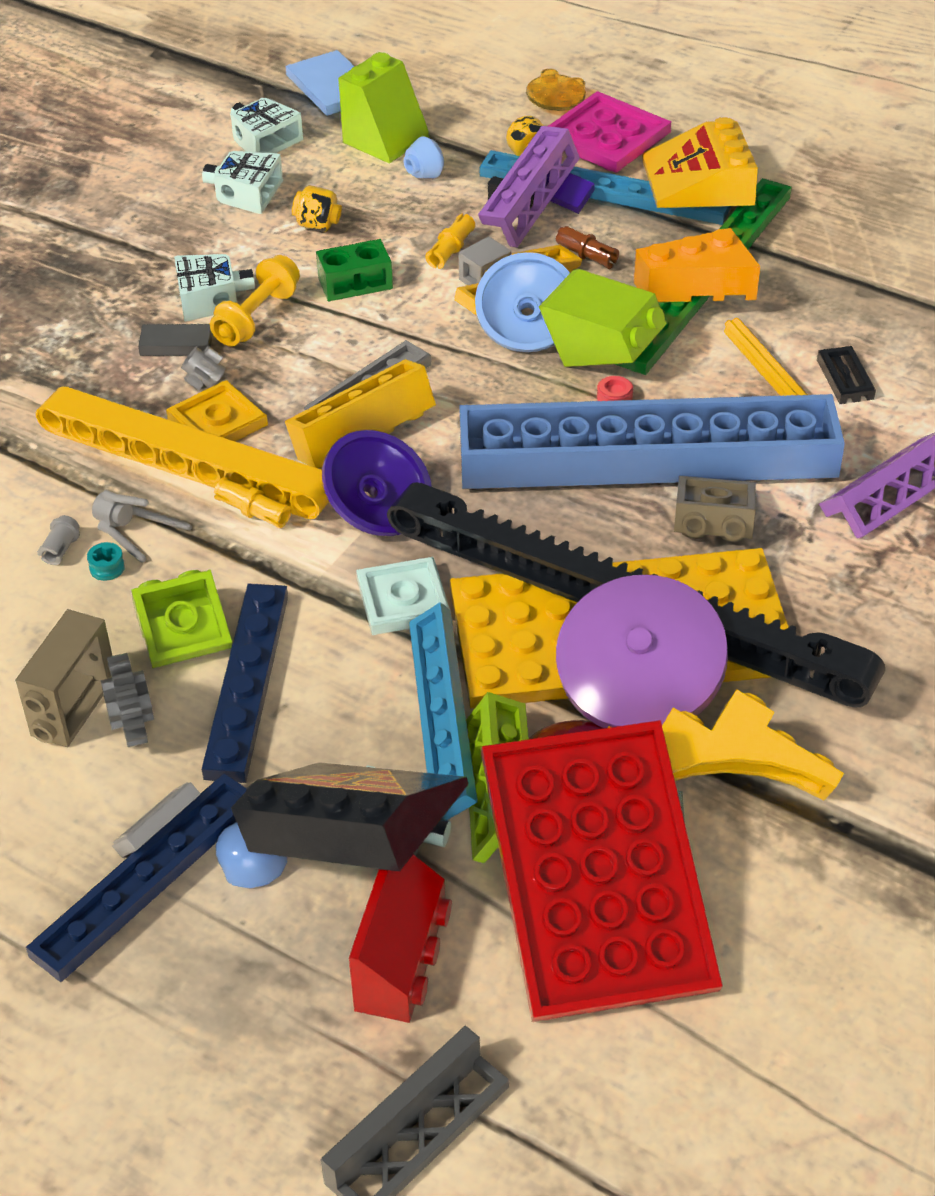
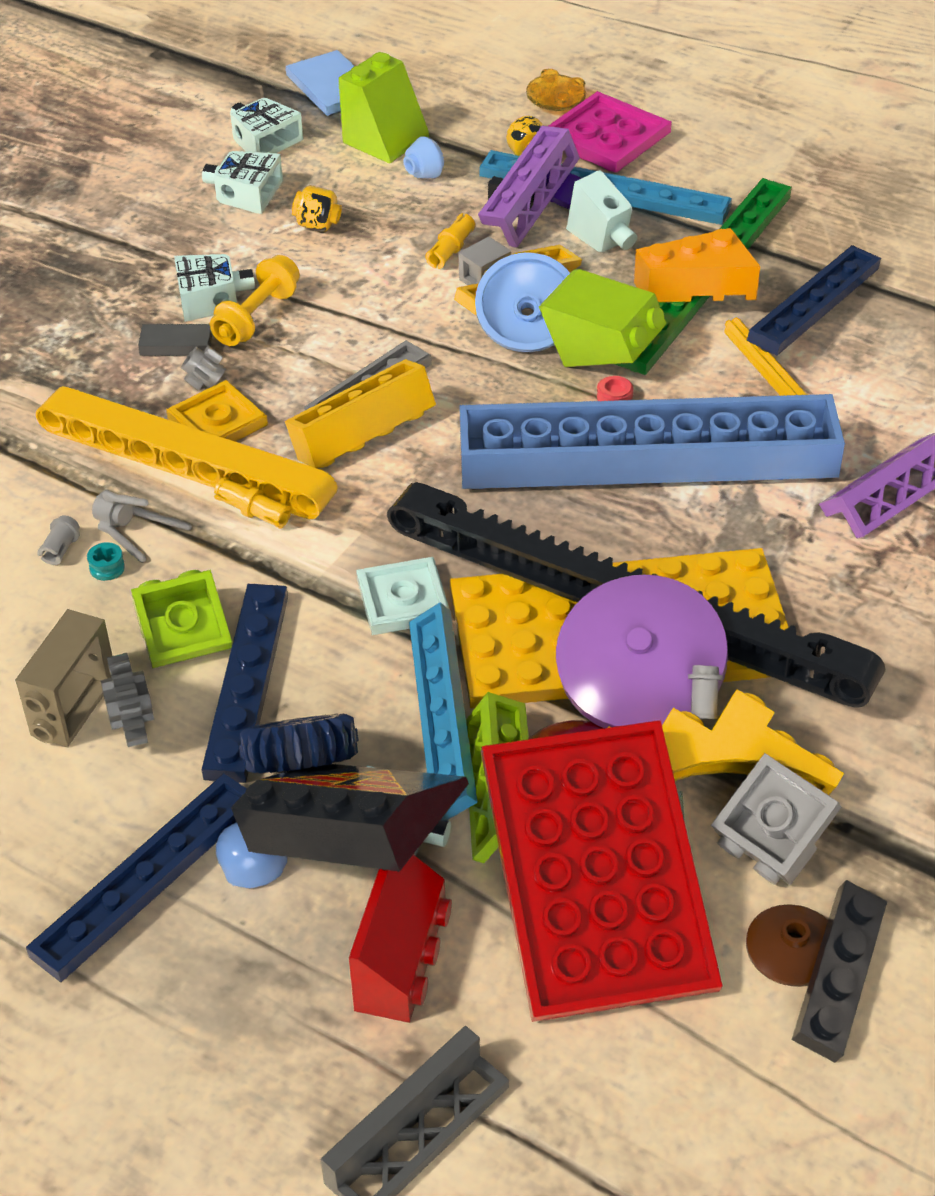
(155, 819): light grey tile -> none
(298, 743): none -> dark blue gear
(354, 270): green brick -> none
(370, 464): dark purple dish -> none
(587, 246): dark orange axle -> none
(600, 214): none -> light aqua torso
(703, 168): yellow slope -> none
(705, 691): none -> light grey pin
(715, 508): dark tan plate -> none
(775, 820): none -> light grey plate
(780, 955): none -> reddish brown dish
(813, 300): none -> dark blue plate
(839, 374): black tile -> none
(839, 972): none -> black plate

